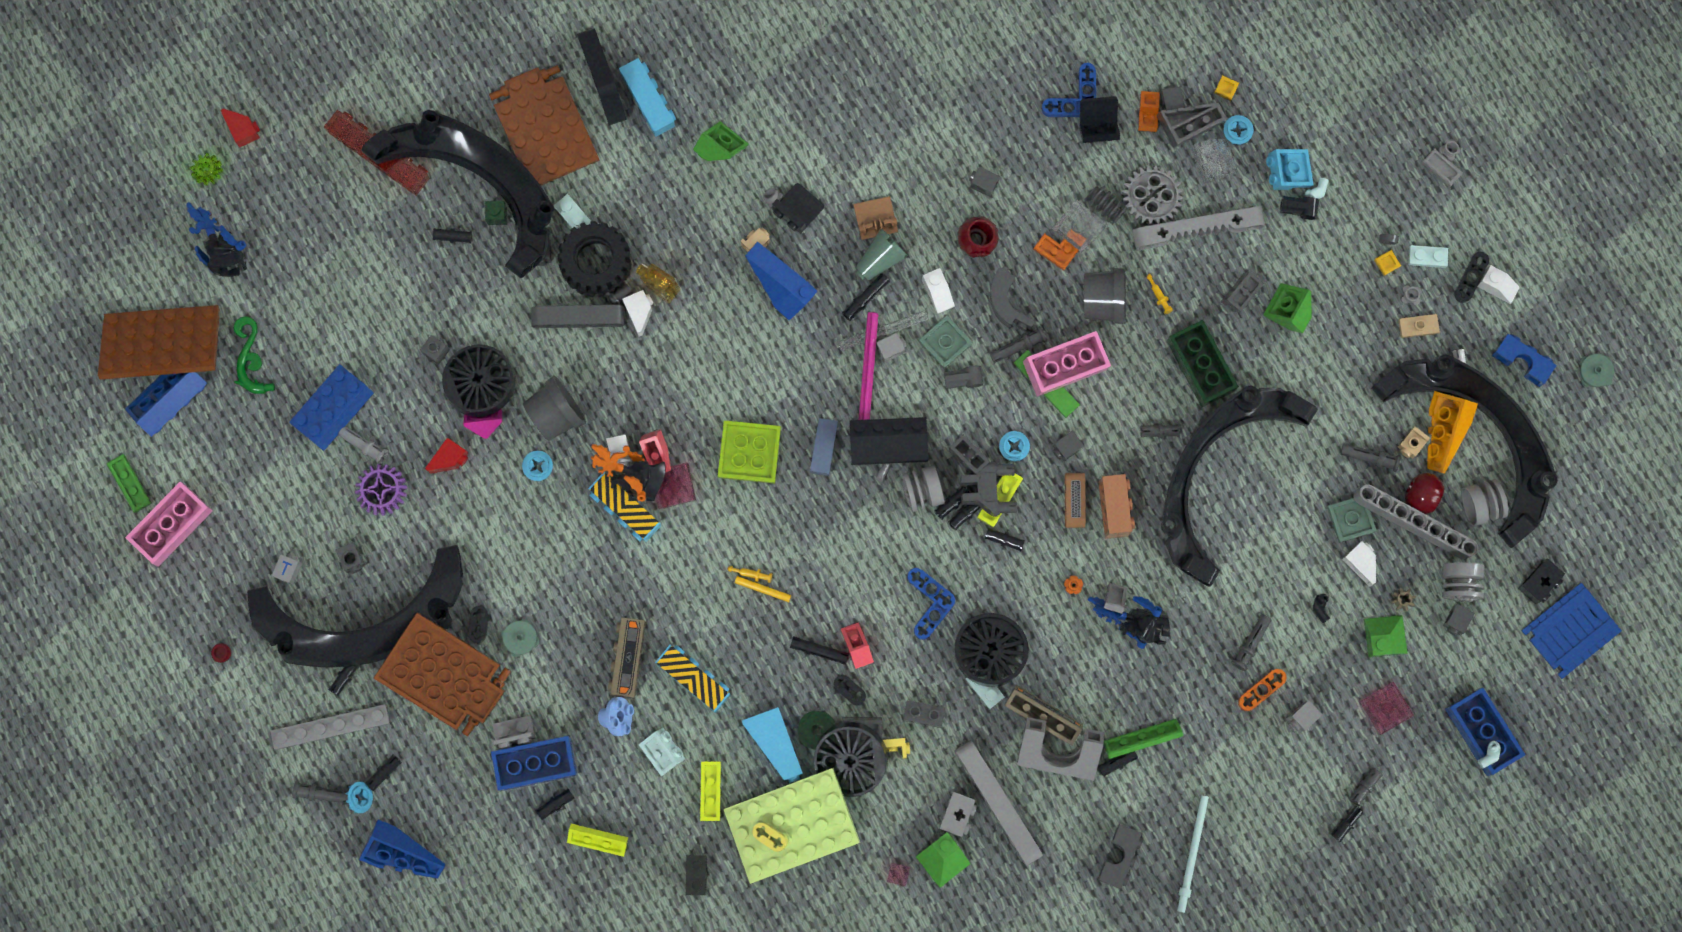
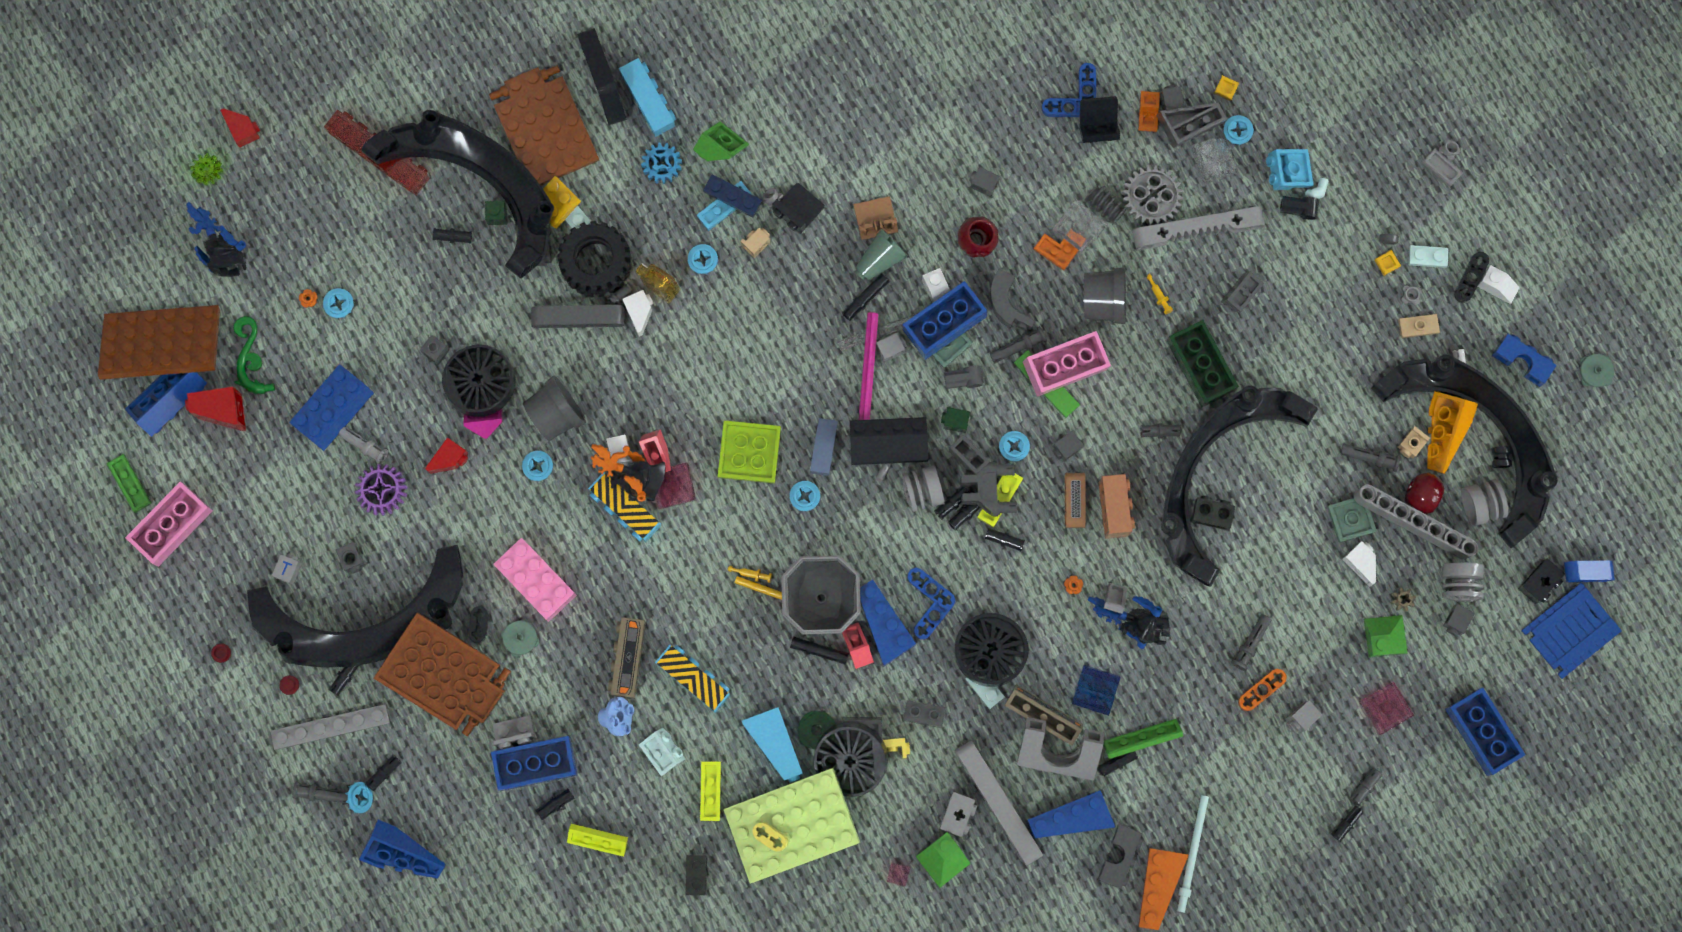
(218, 406): none -> red slope
(289, 685): none -> dark red plate
(308, 303): none -> orange plate
(330, 300): none -> medium azure gear
(534, 579): none -> bright pink brick
(562, 199): none -> yellow piece
(667, 168): none -> dark azure gear
(707, 251): none -> medium azure gear
(717, 211): none -> medium azure plate
(732, 196): none -> dark blue plate
(783, 285): blue wedge -> none
(806, 487): none -> medium azure gear
(826, 577): none -> dark grey rock
(846, 693): black beam -> none
(885, 626): none -> blue wedge
(944, 320): none -> blue brick
(955, 419): none -> dark green brick
(1077, 816): none -> blue wedge
(1096, 690): none -> clear blue slope
(1159, 885): none -> orange wing
(1212, 518): none -> pearl dark grey brick
(1290, 307): bright green slope -> none
(1319, 607): black arm -> none
(1492, 755): light aqua arm -> none
(1501, 457): none -> black wheel
(1589, 571): none -> beam

